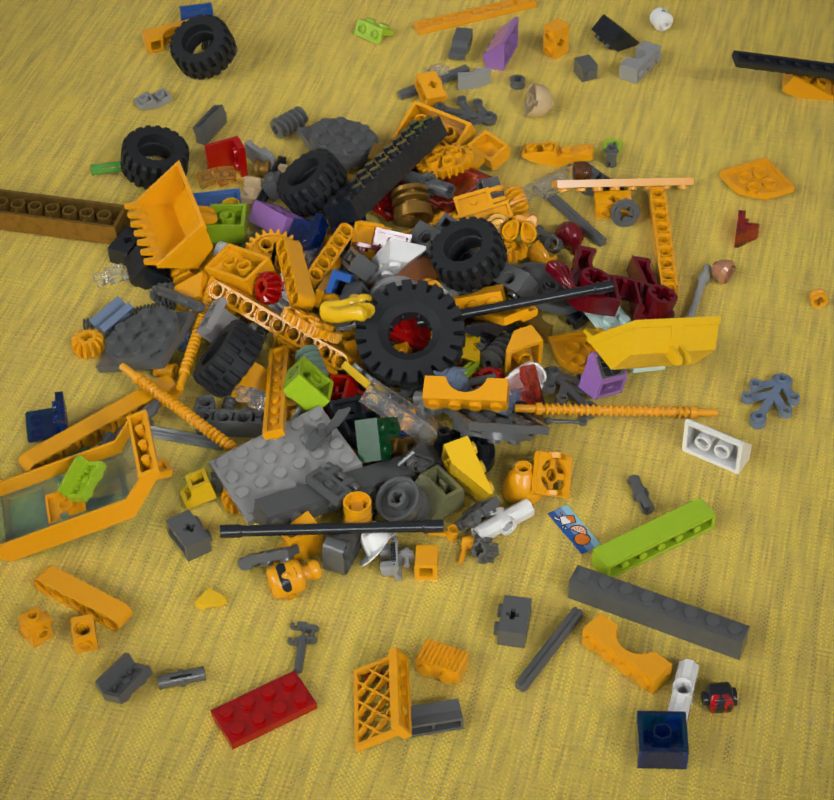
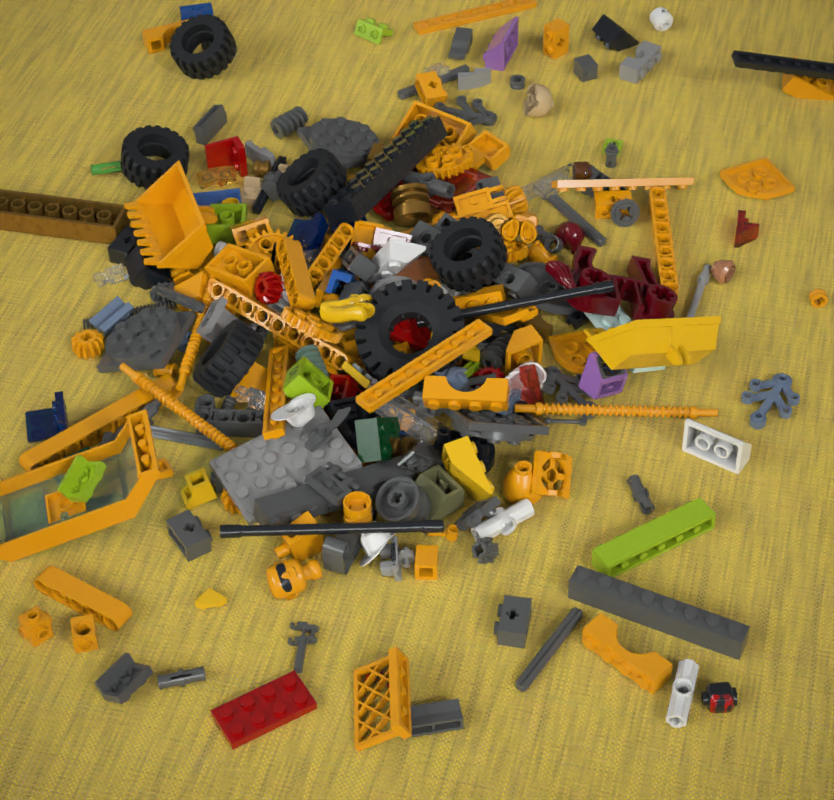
(159, 98): light grey slope -> none
(243, 231): none -> light orange brick
(268, 557): dark grey hinge -> none
(271, 216): medium lavender slope -> none
(297, 411): none -> white piece
(423, 365): none -> light orange plate
(442, 662): light orange brick -> none
(467, 543): light orange hand -> none
(552, 155): light orange slope -> none
(574, 529): sticker -> none
(661, 739): clear blue brick -> none

